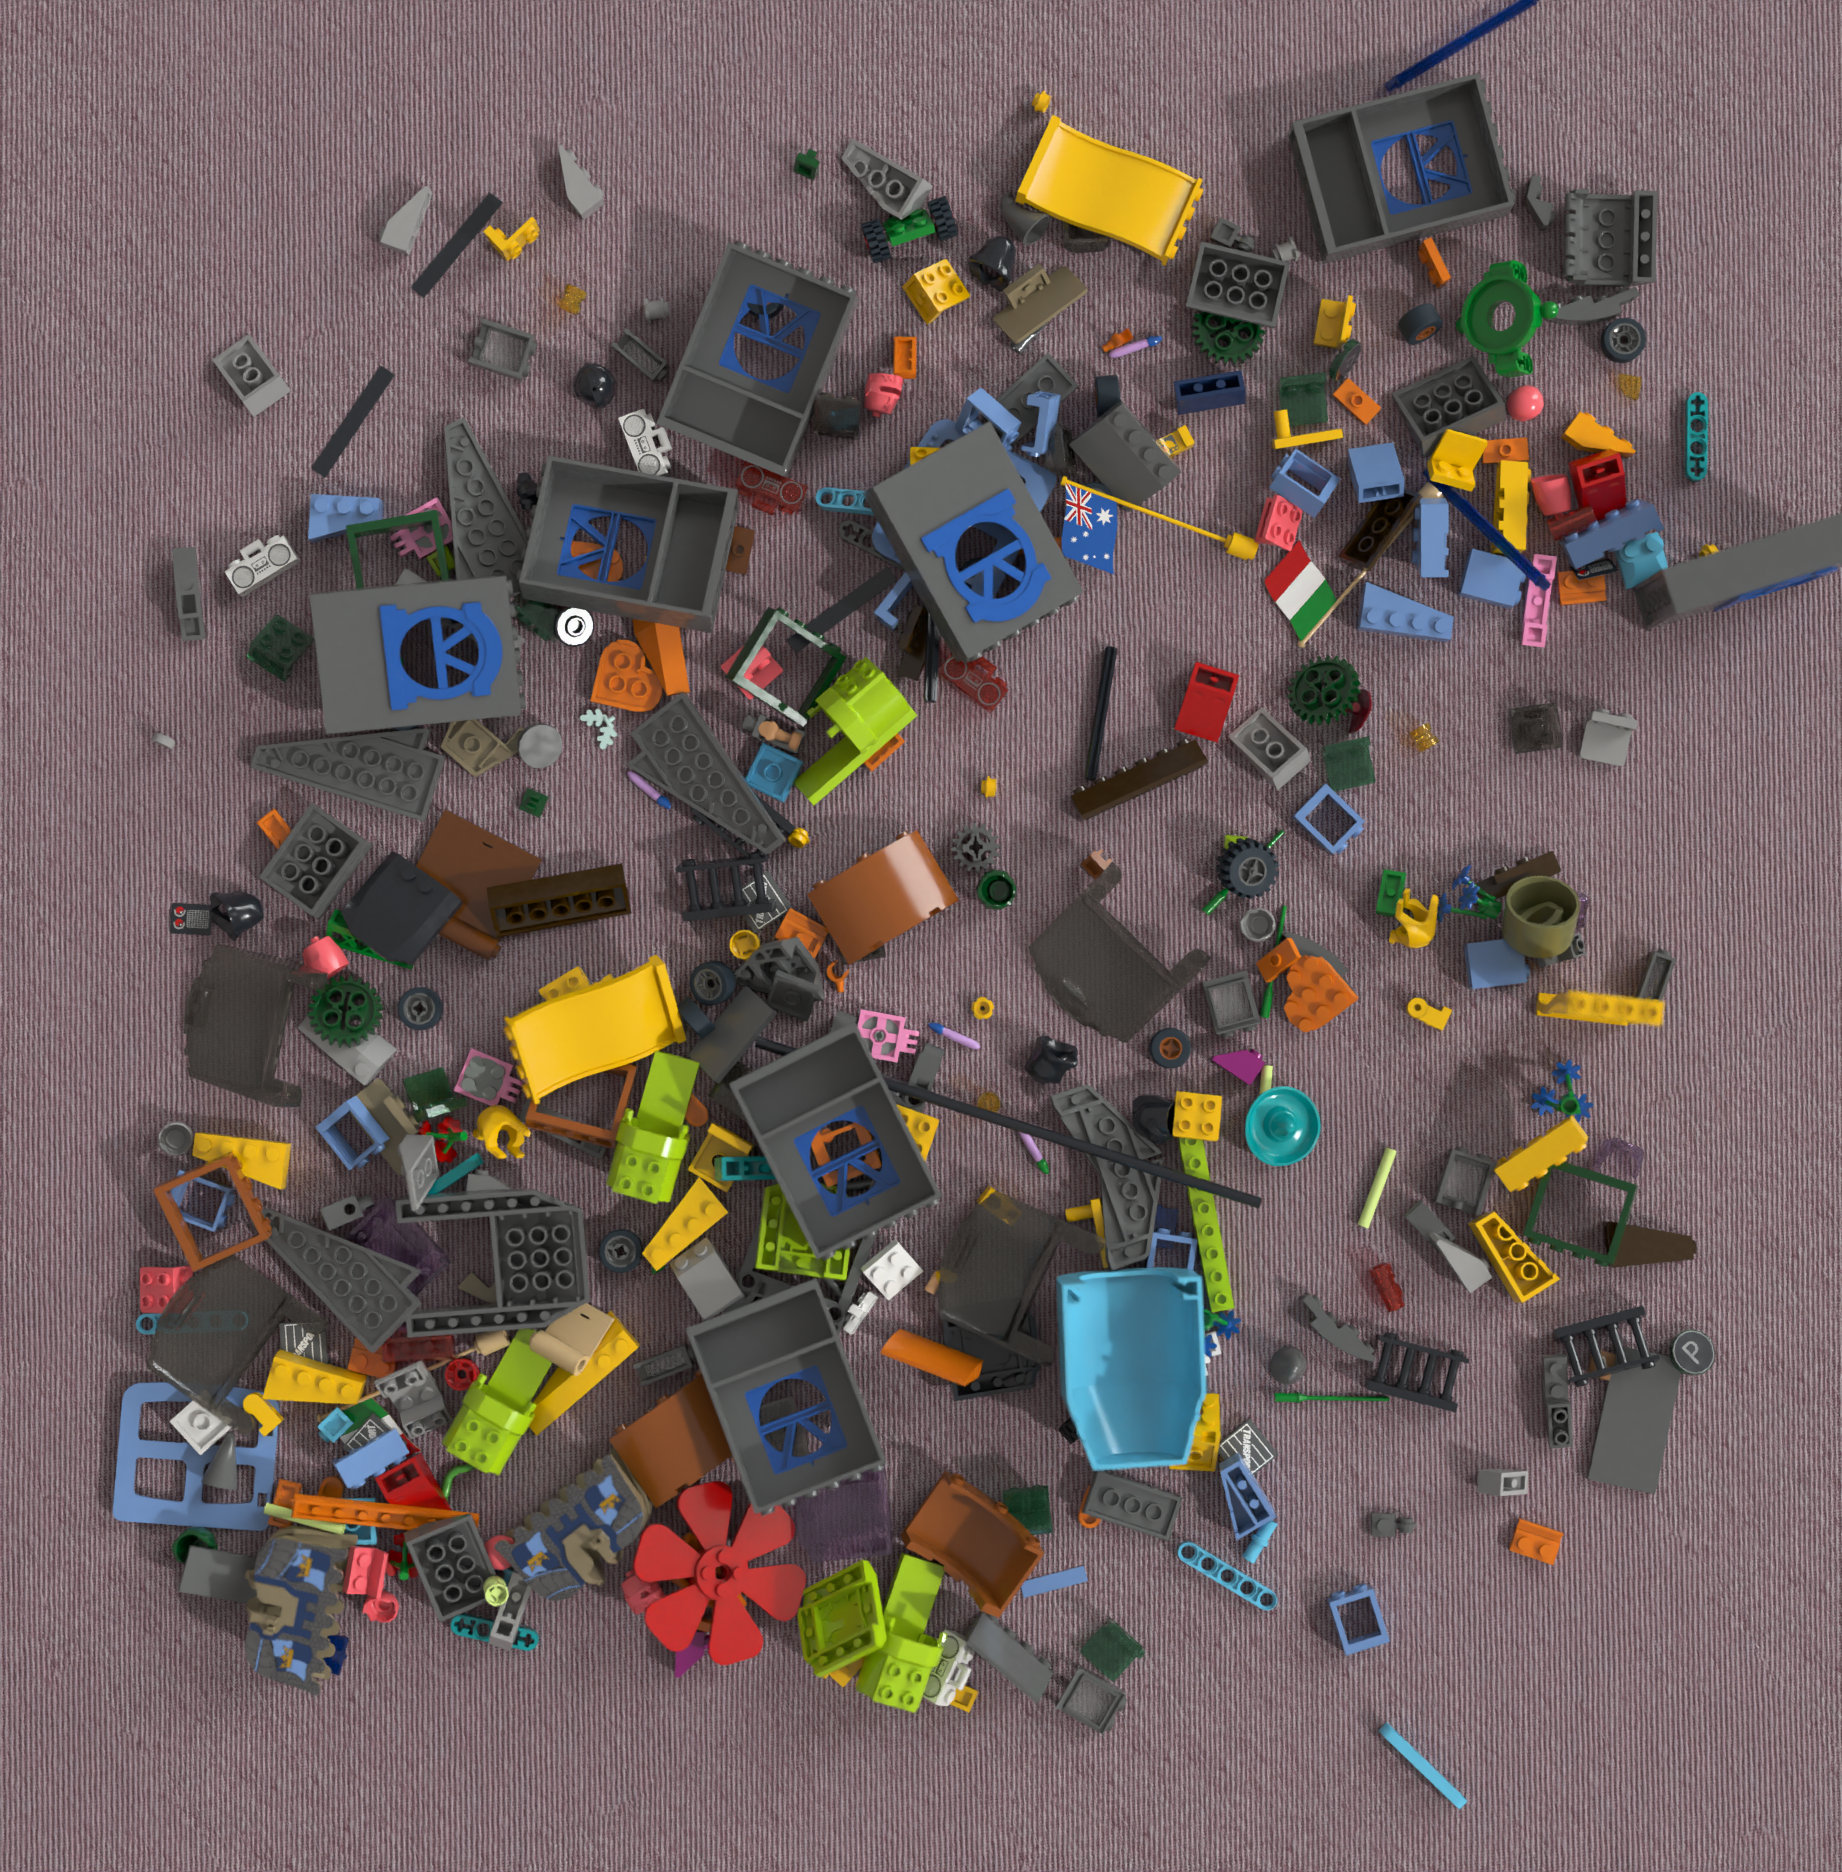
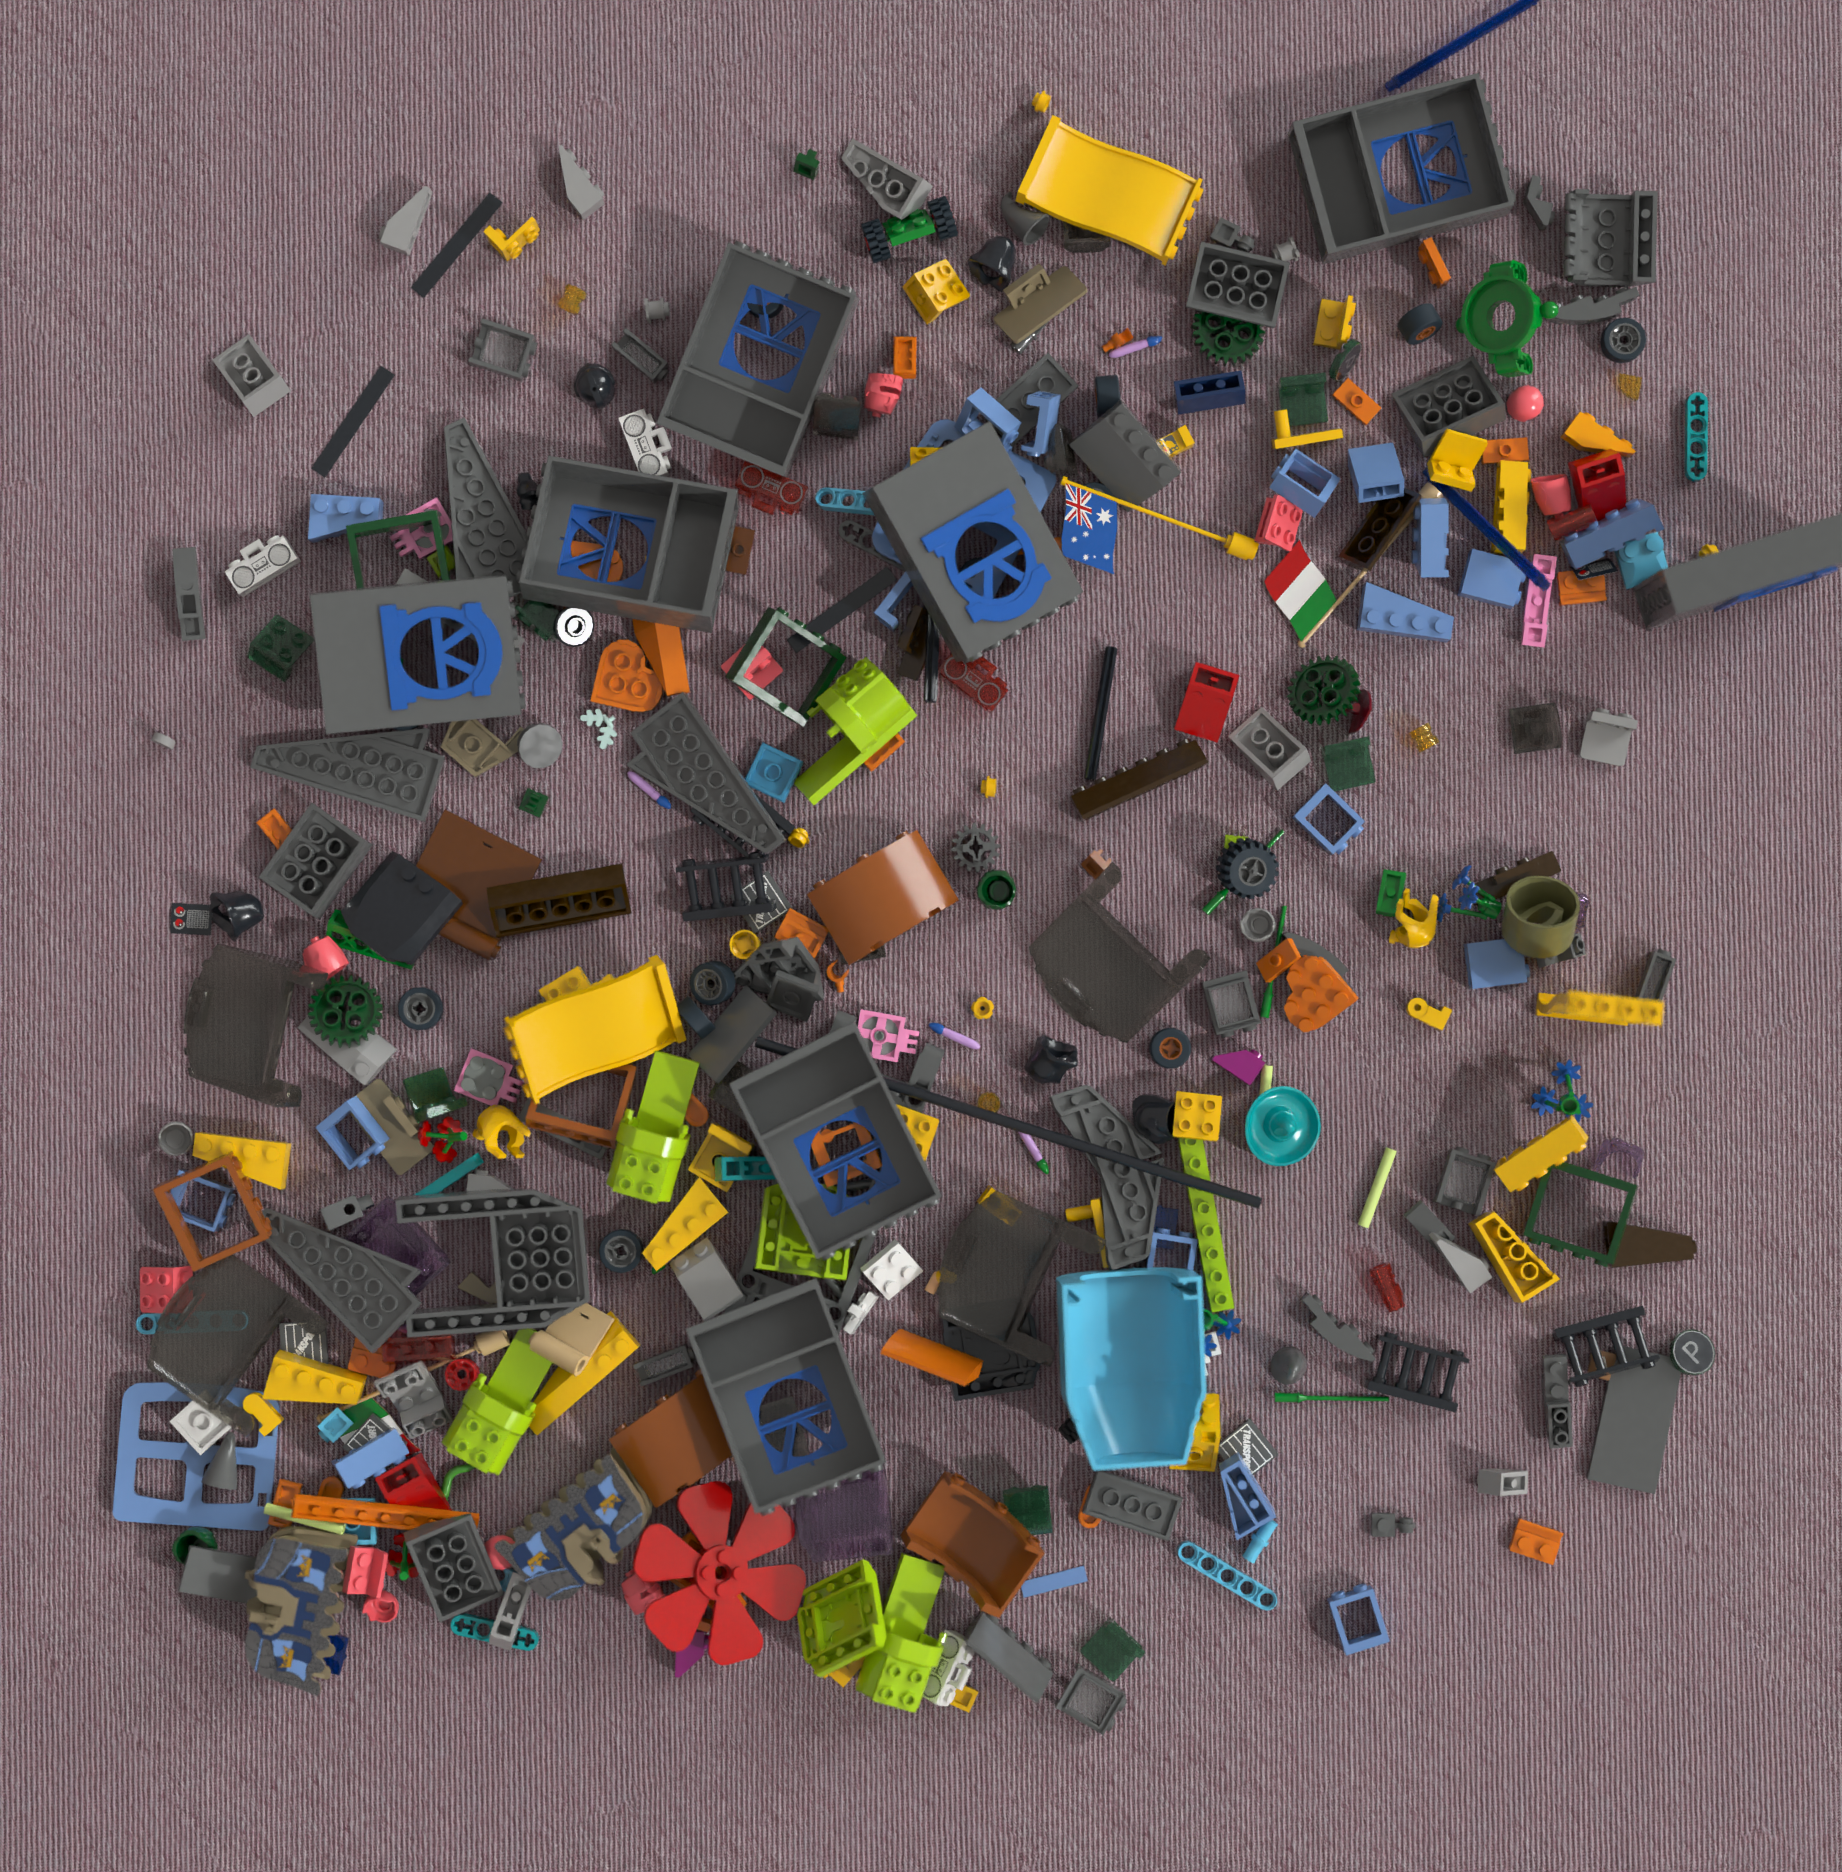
(418, 1166): light grey slope -> none
(496, 1596): yellowish green wheel -> none
(772, 734): hips -> none
(1423, 1765): medium azure beam -> none

